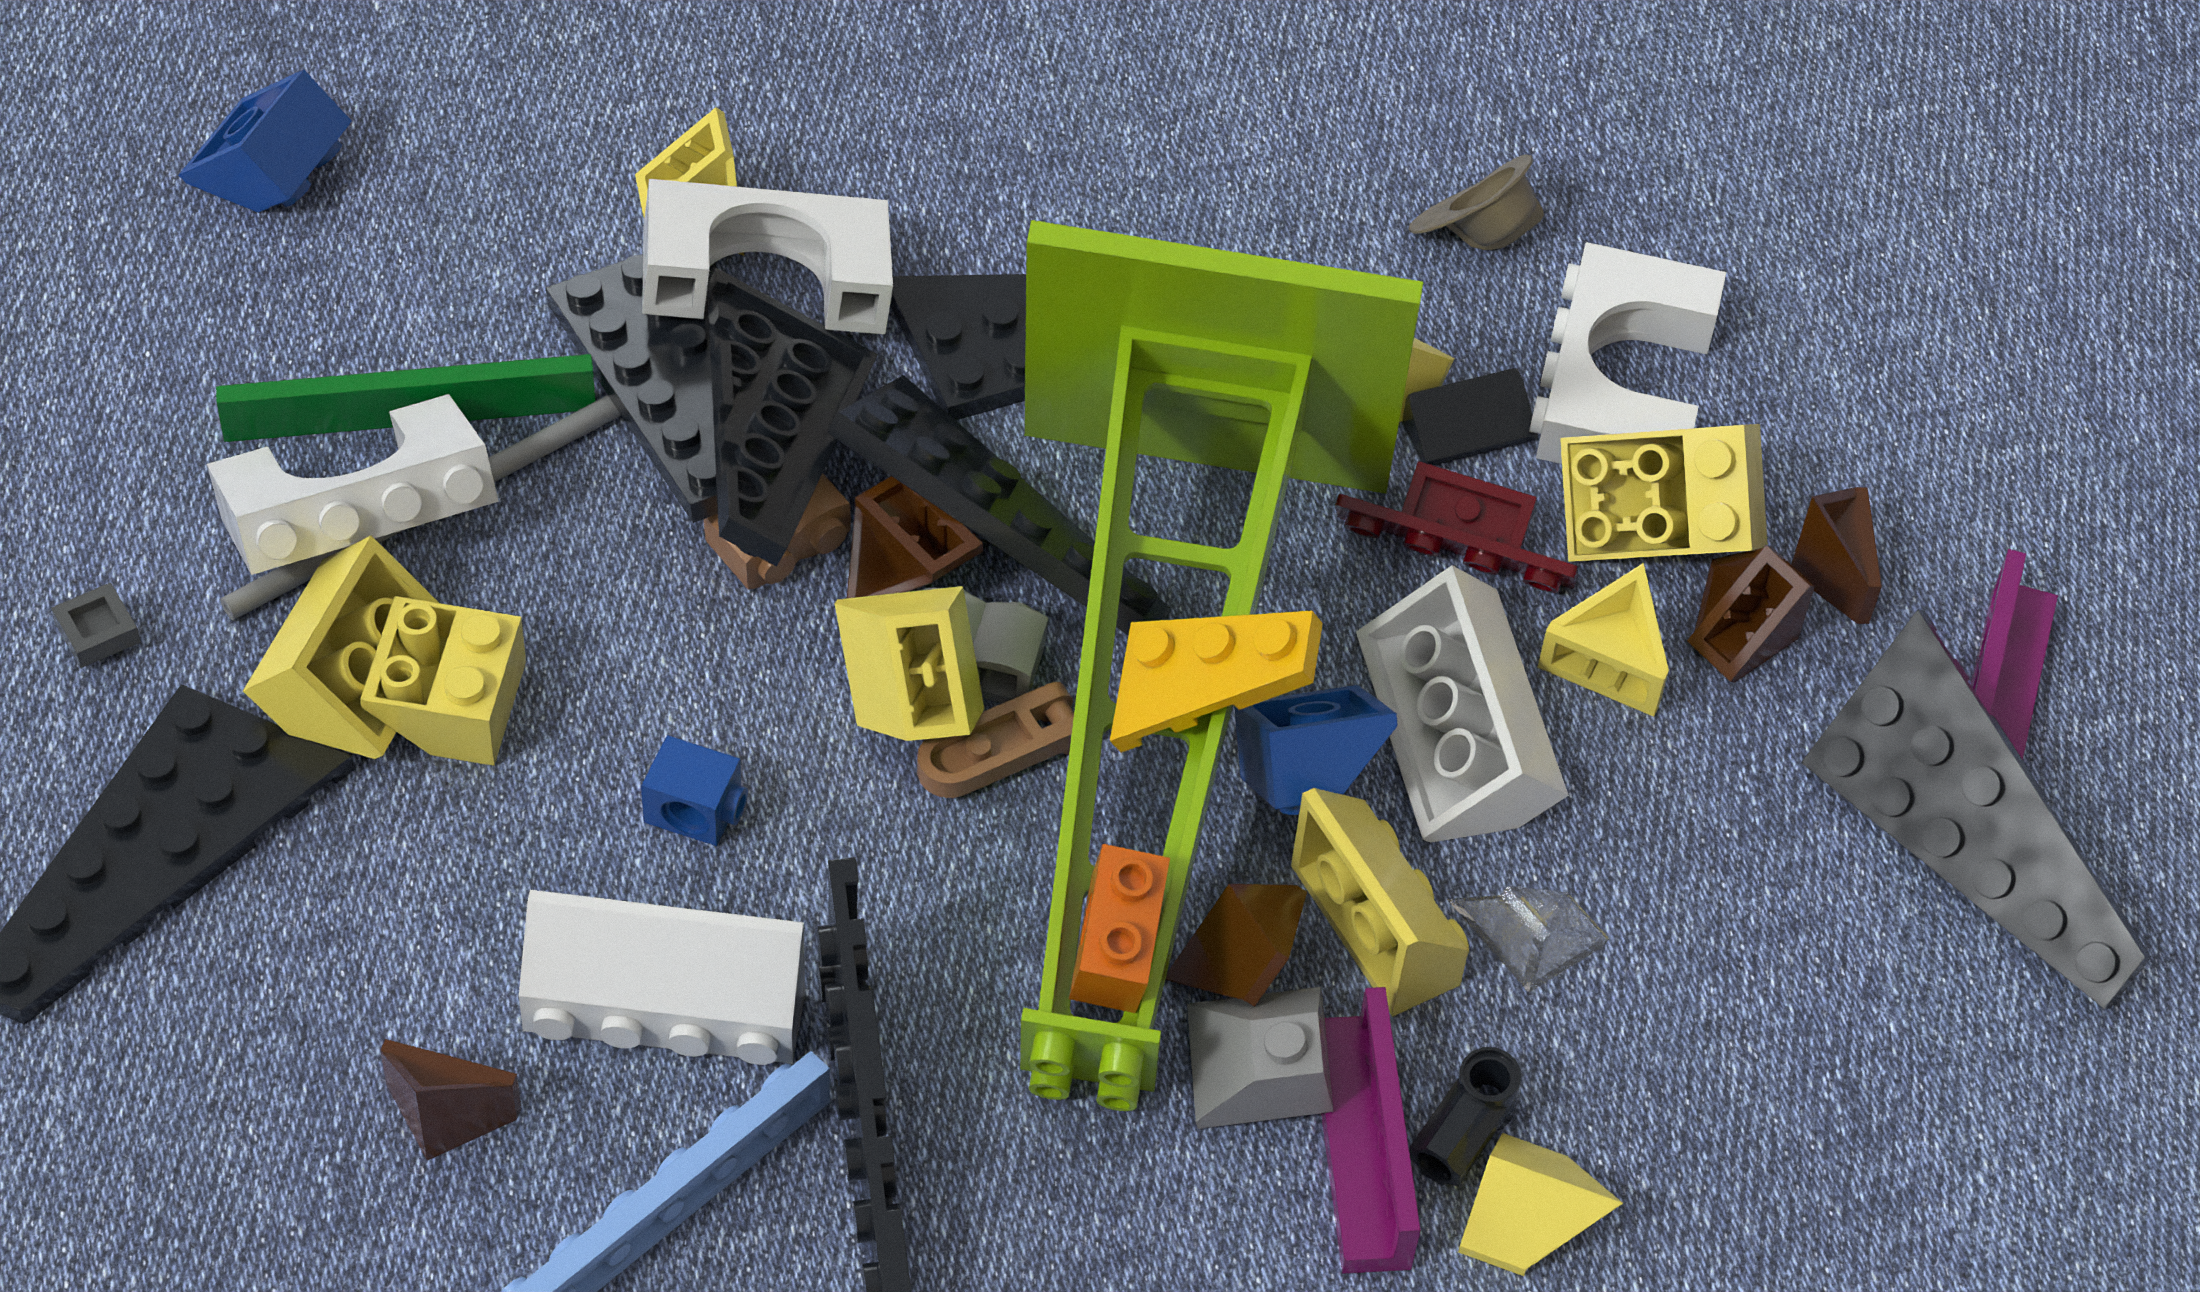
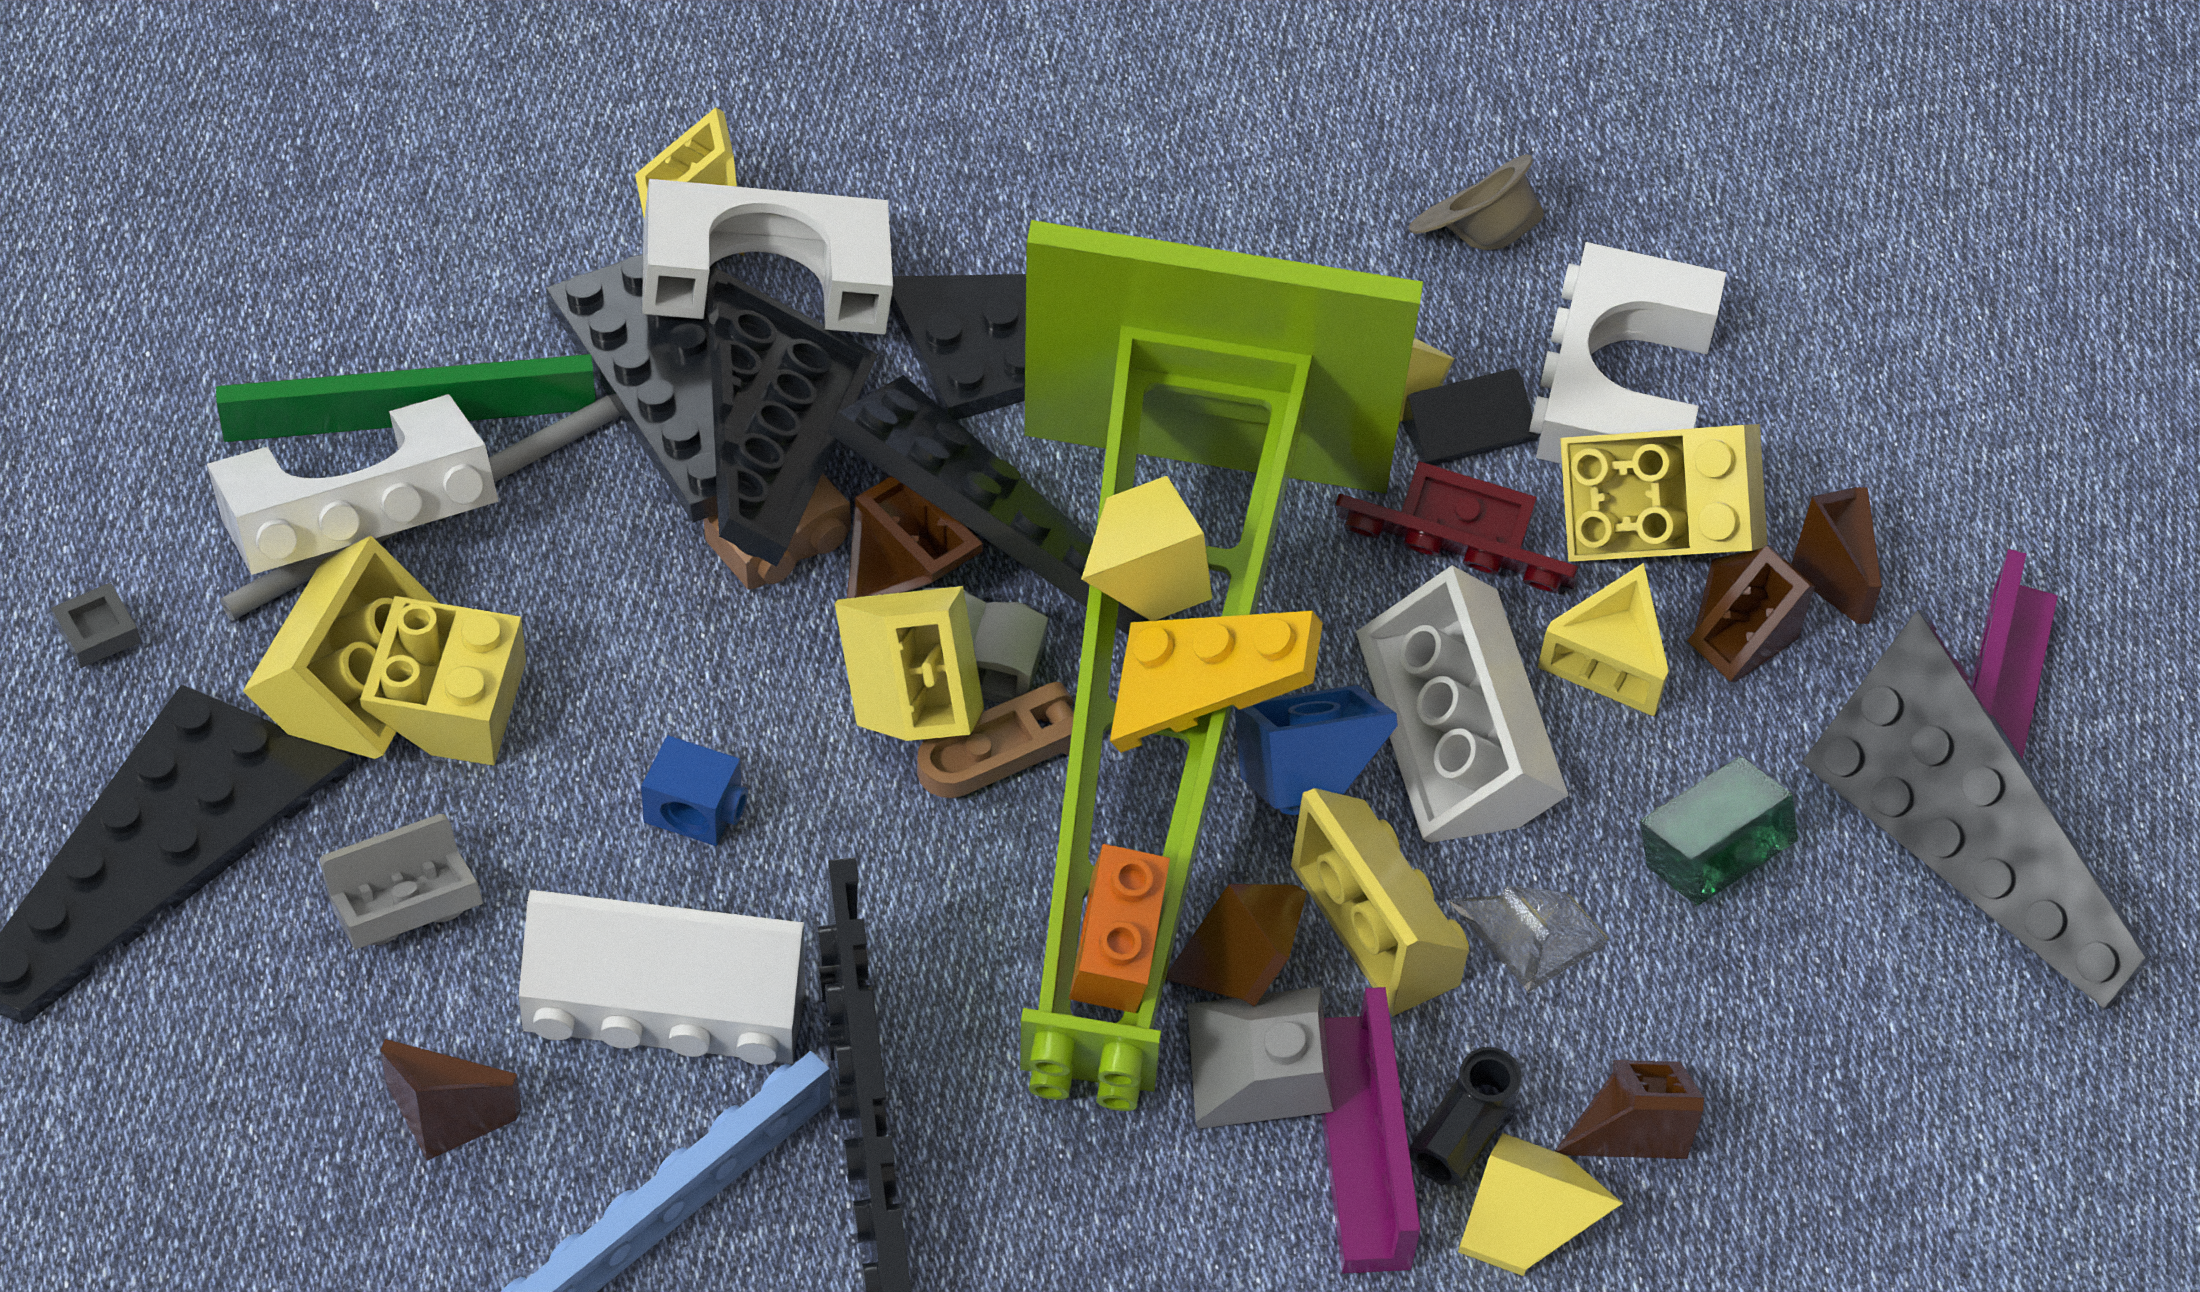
(270, 145): blue slope -> none
(399, 882): none -> light grey bracket
(1149, 552): none -> light yellow slope
(1639, 1113): none -> reddish brown slope
(1719, 830): none -> clear green brick

